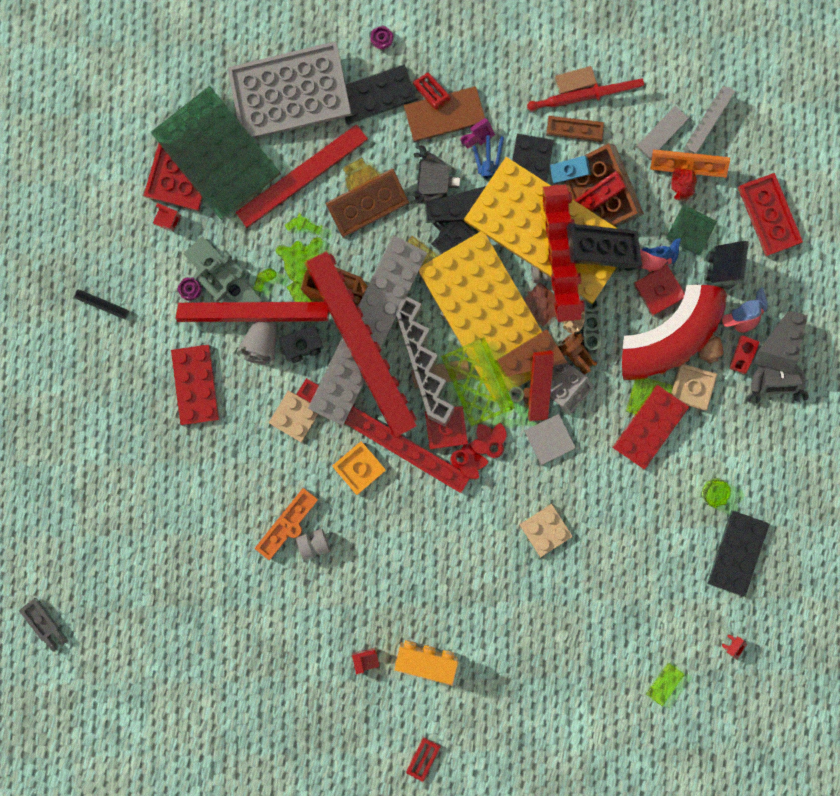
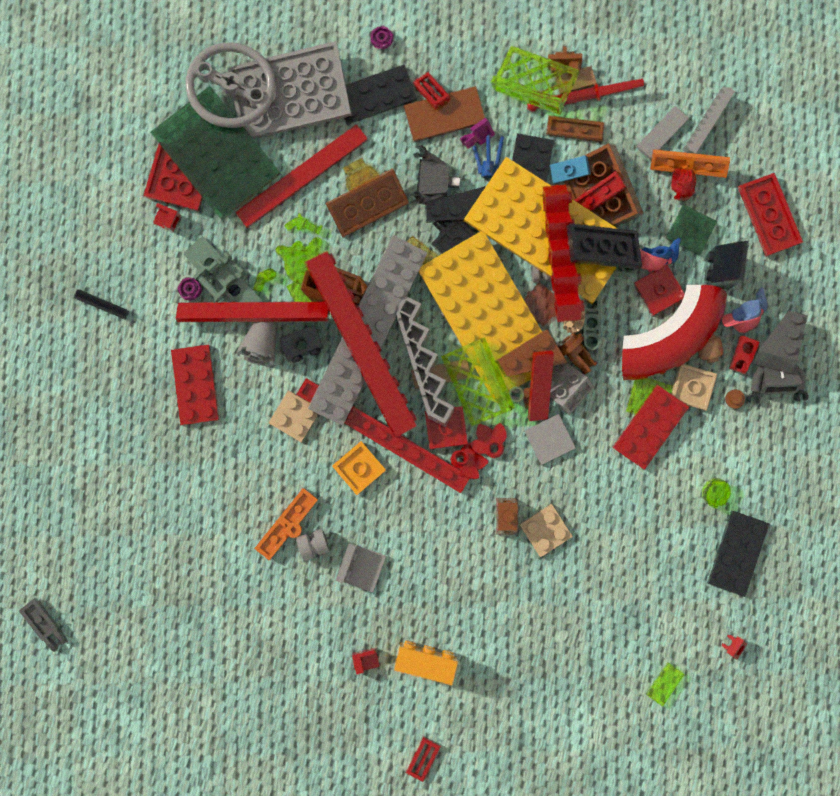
(234, 86): none -> light grey piece
(360, 567): none -> light grey bracket
(506, 516): none -> dark orange torso
(530, 95): none -> clear neon green fence
(566, 58): none -> dark orange hips
(735, 399): none -> dark orange plate

